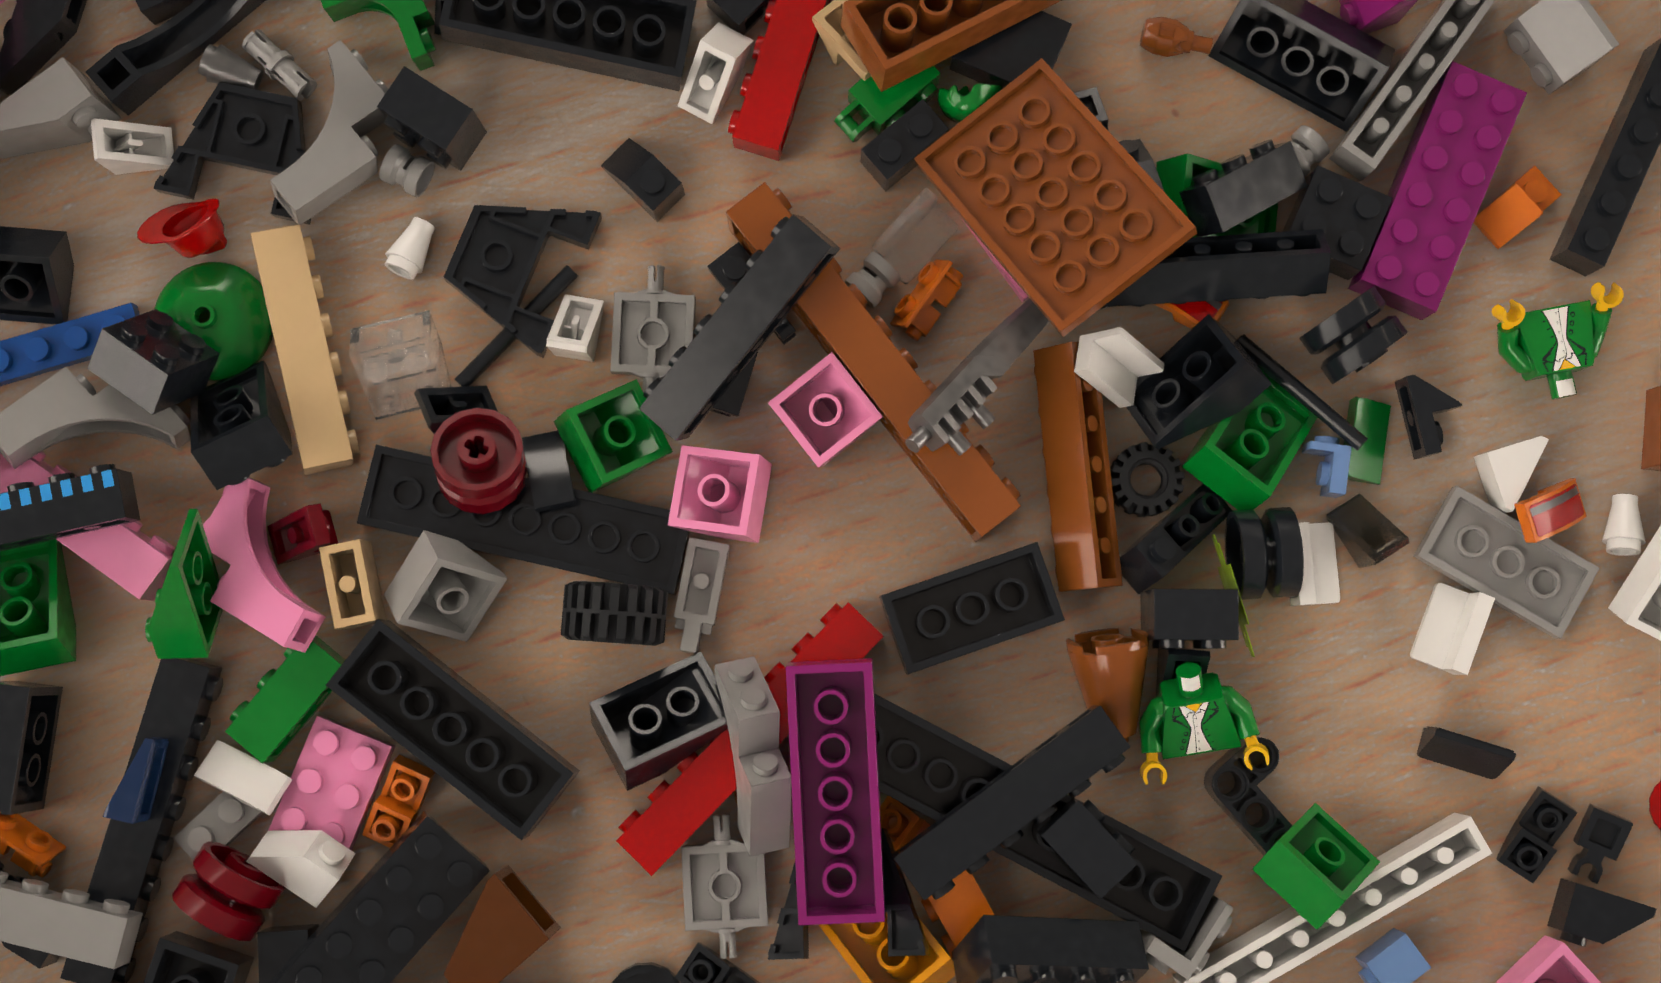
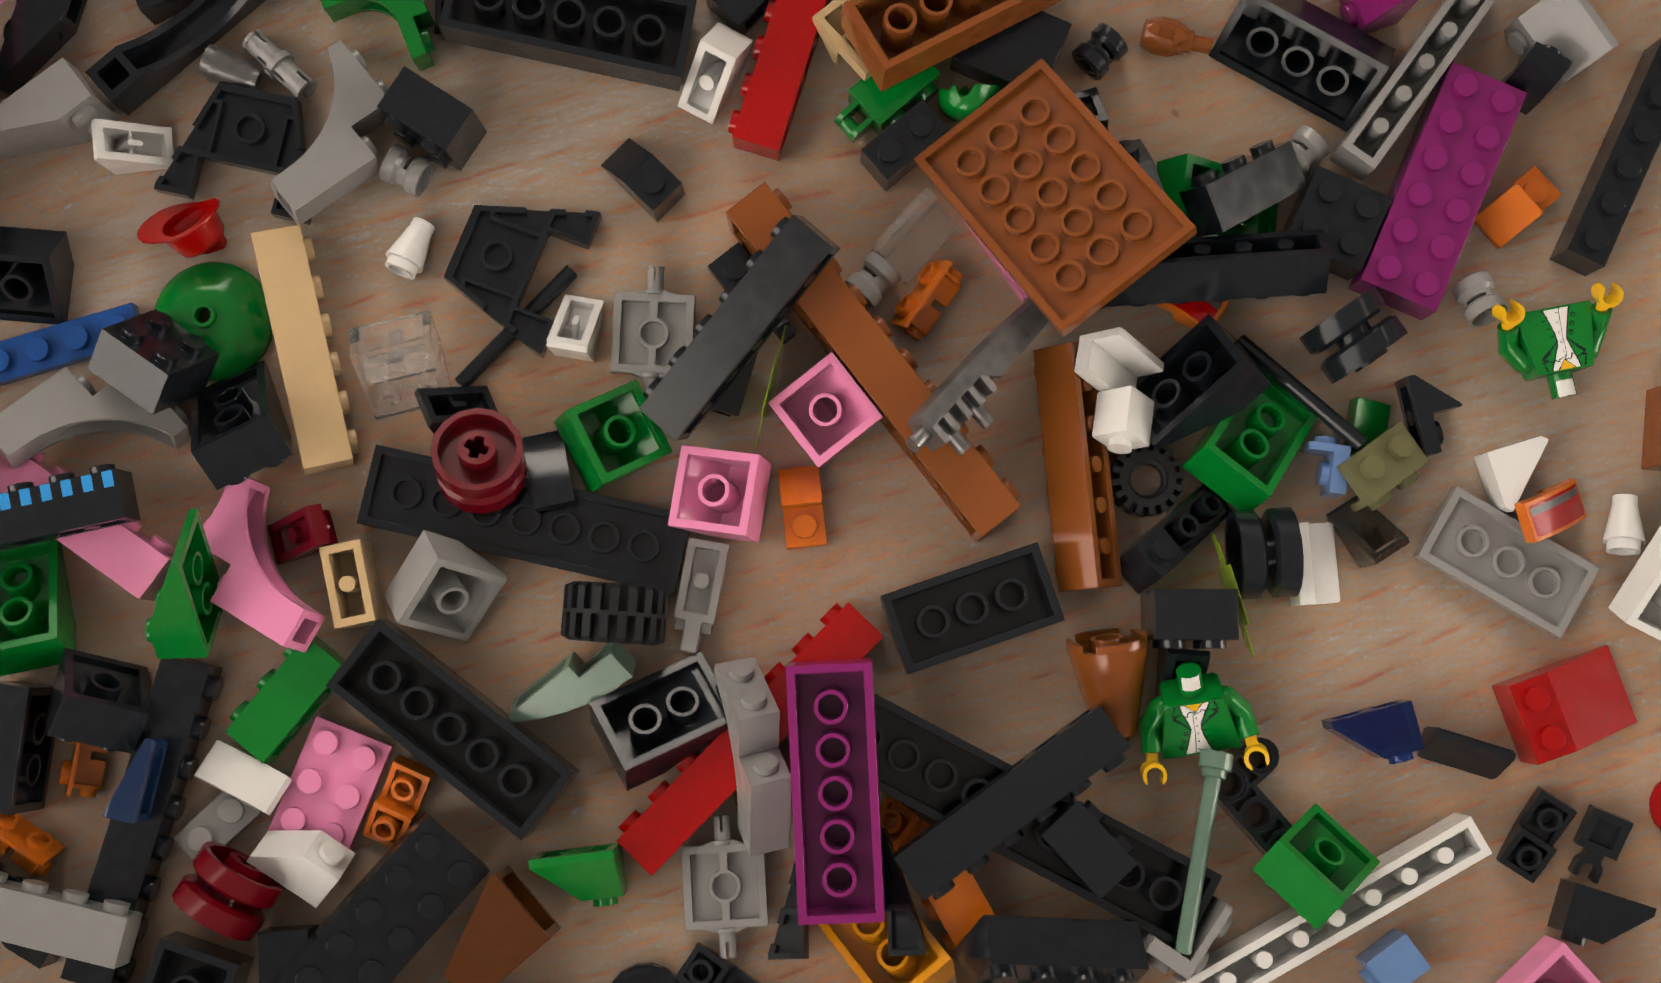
(83, 771): none -> orange hinge
(98, 701): none -> black slope
(574, 683): none -> sand green slope
(585, 872): none -> green slope
(770, 386): none -> lime piece
(802, 507): none -> orange slope
(1100, 51): none -> black wheel
(1123, 419): none -> white brick
(1214, 769): none -> sand green piece
(1381, 730): none -> clear blue slope
(1382, 465): none -> olive bracket
(1451, 629): white panel -> none
(1478, 297): none -> light grey wheel
(1537, 73): none -> black slope
(1564, 706): none -> red slope

